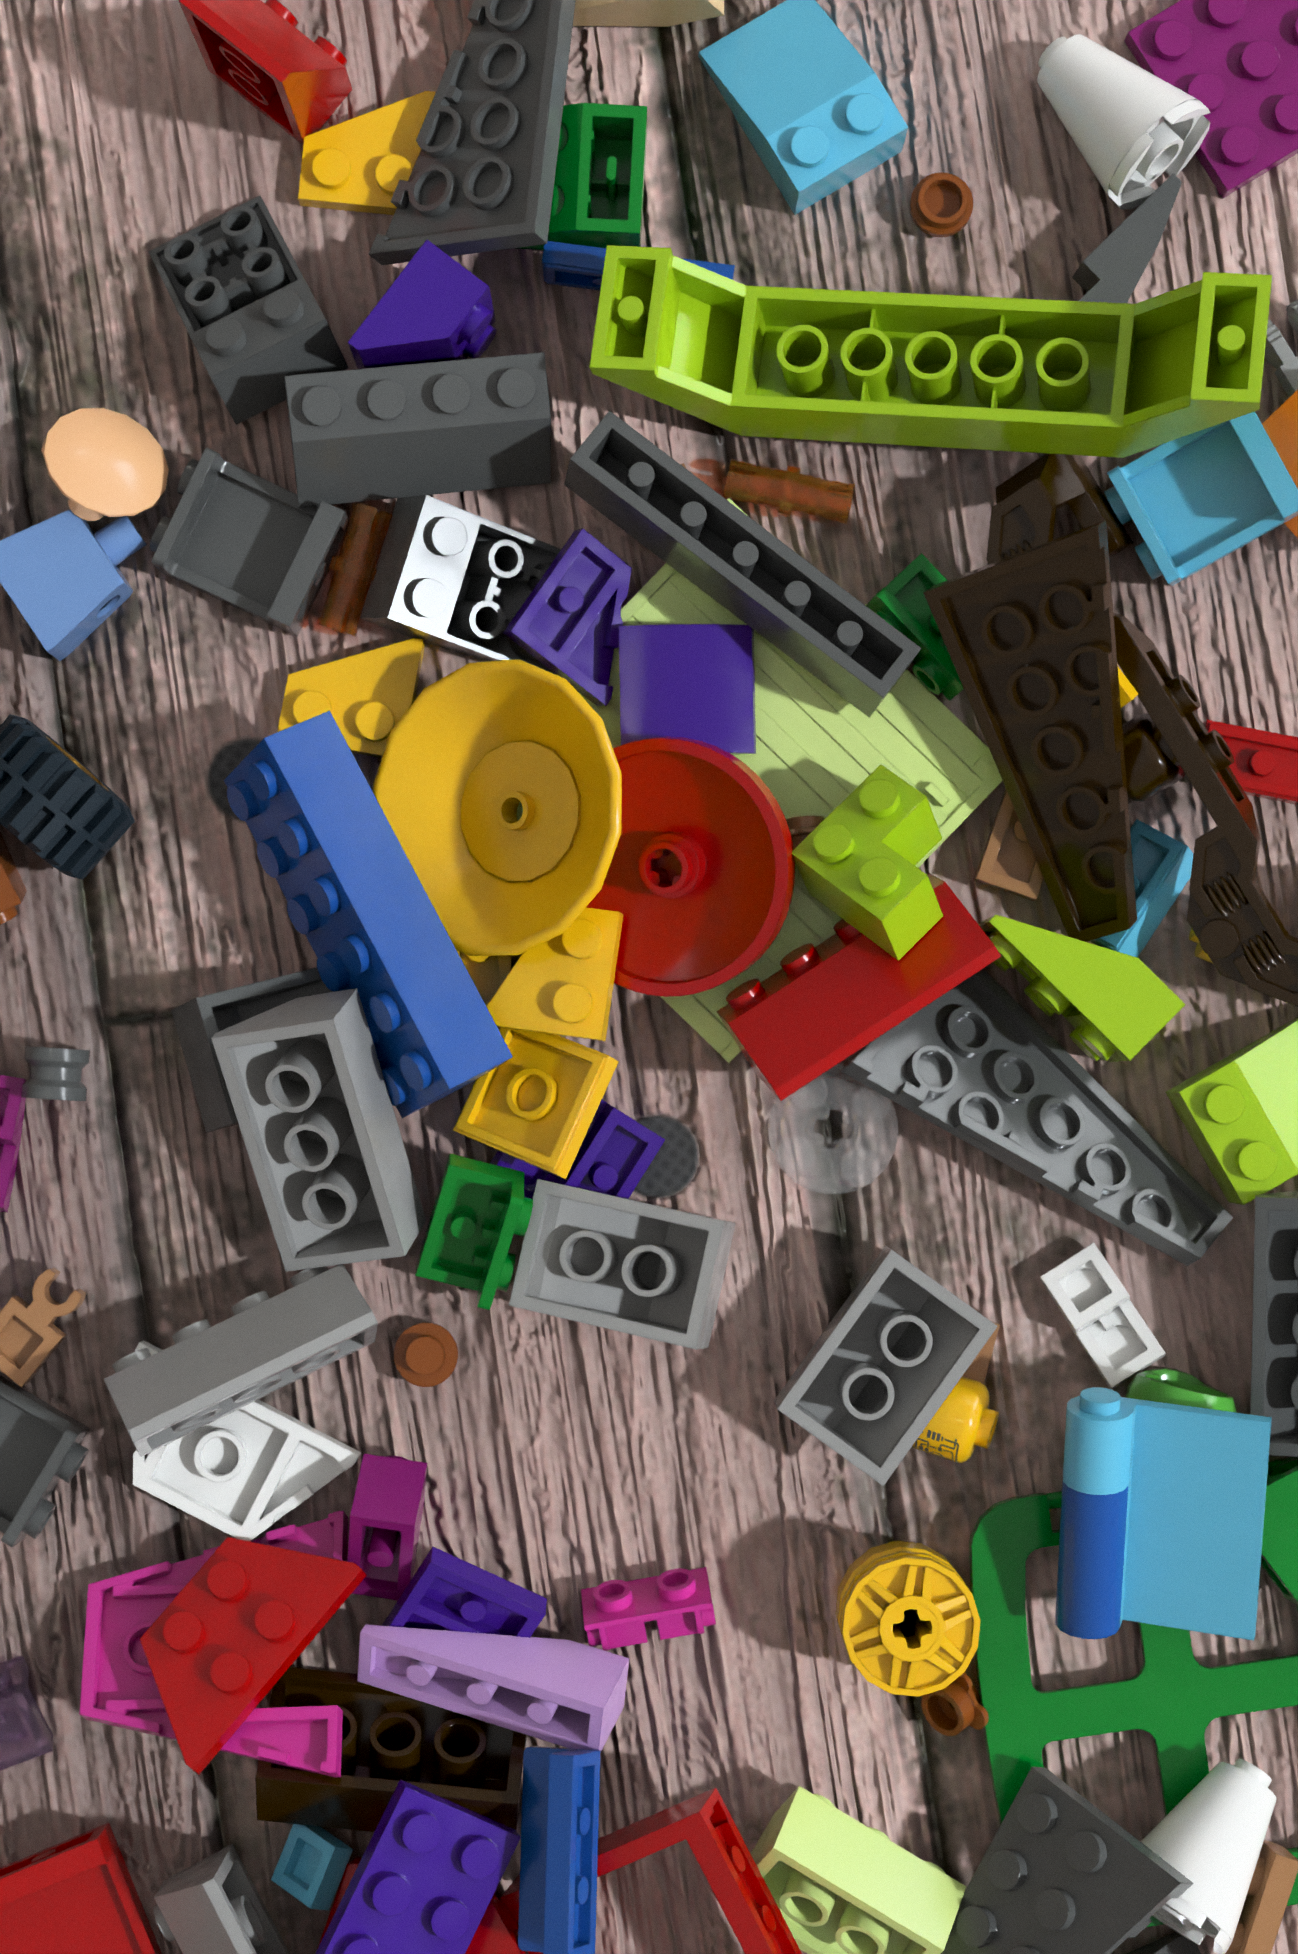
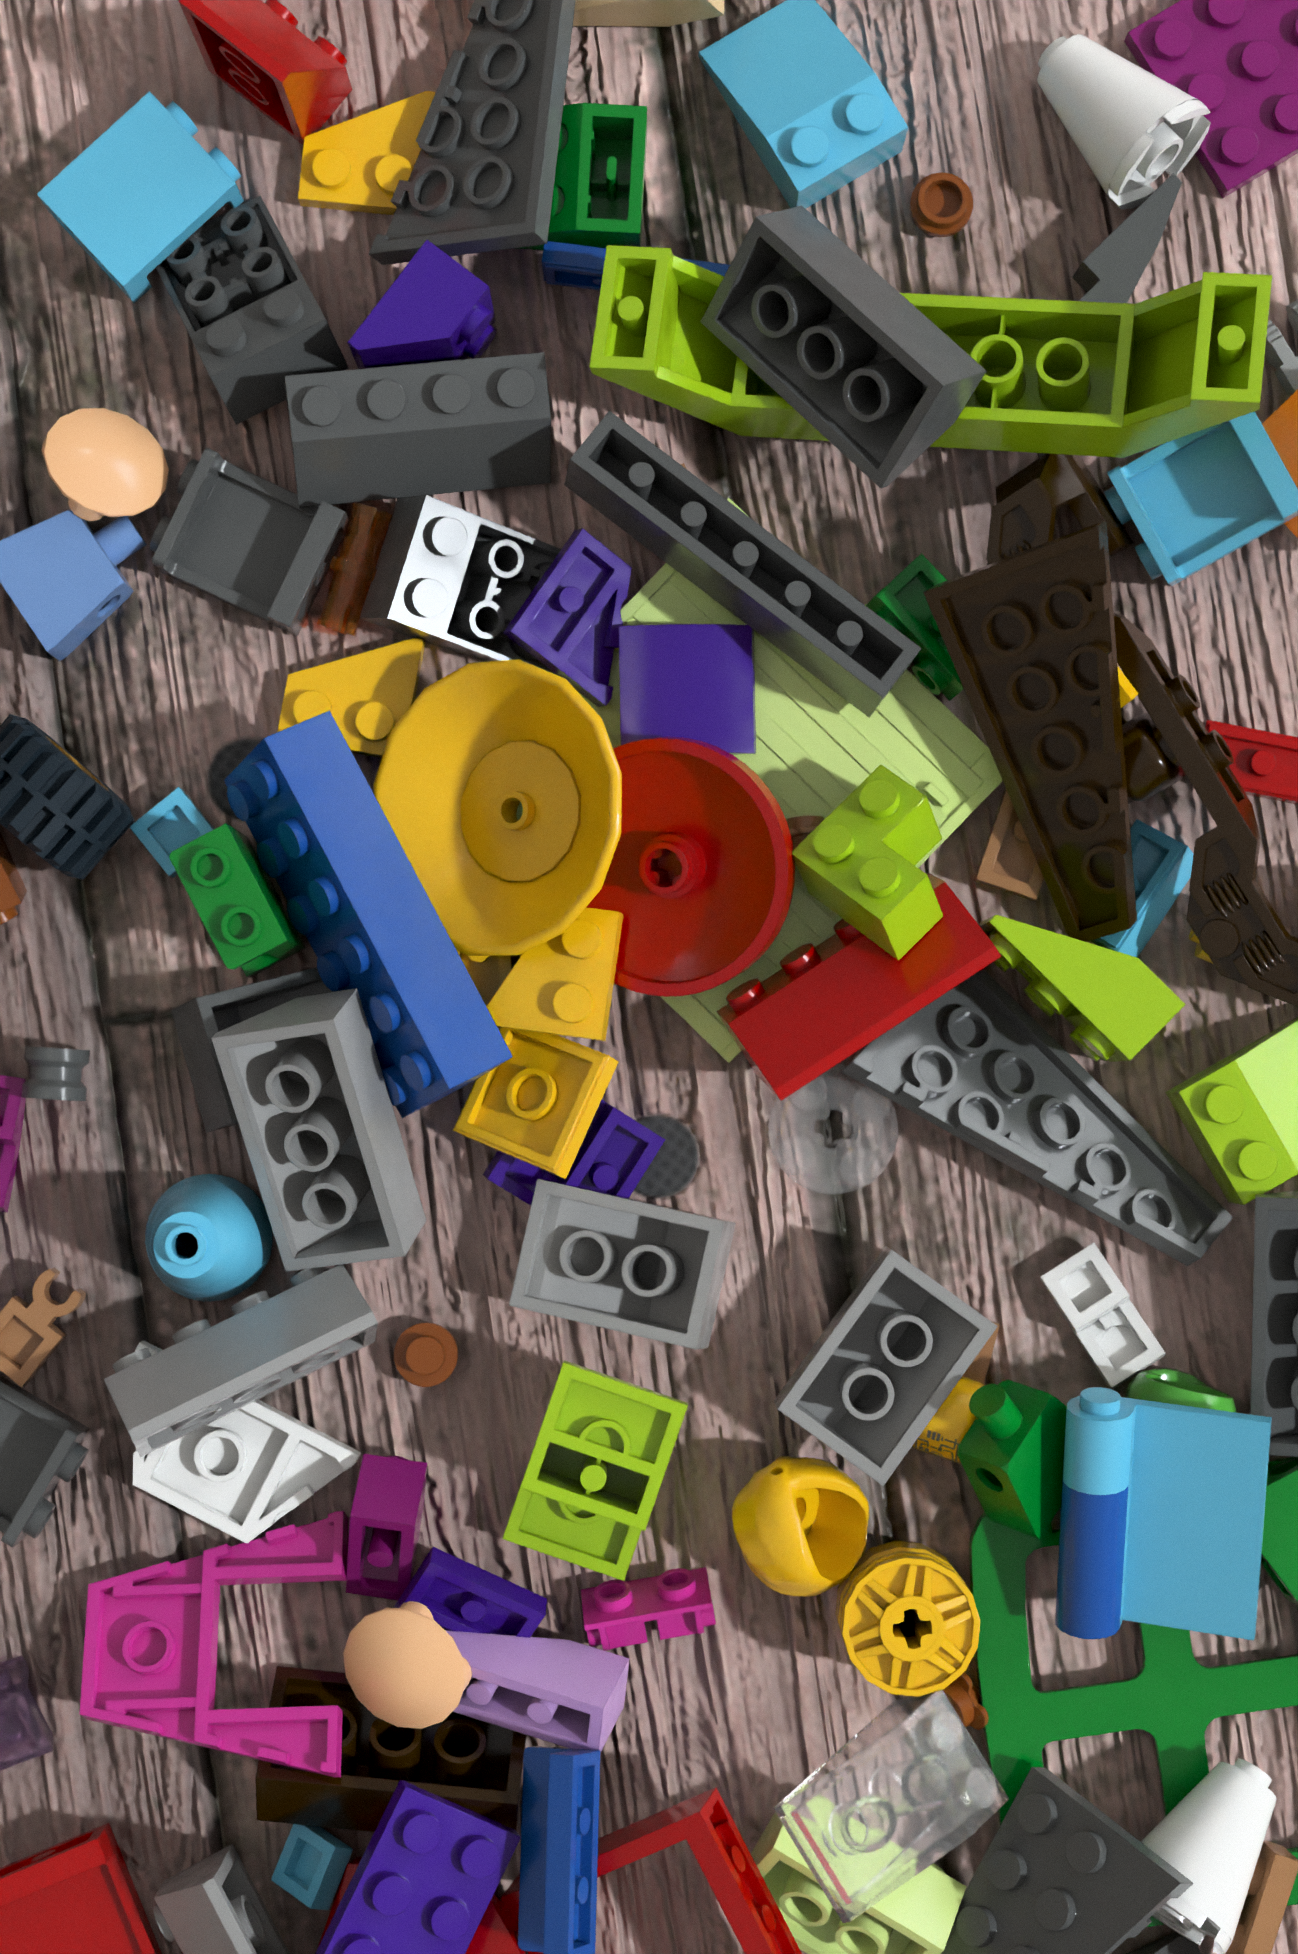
(140, 192): none -> medium azure panel
(170, 826): none -> medium azure plate
(230, 1235): none -> medium azure cone
(236, 900): none -> green panel
(237, 1636): red wing -> none
(405, 1666): none -> light nougat dish
(473, 1227): green bracket -> none
(595, 1470): none -> lime bracket
(789, 491): clear orange pin -> none
(801, 1525): none -> yellow piece
(840, 344): none -> dark grey slope
(891, 1802): none -> clear slope
(1016, 1455): none -> green torso

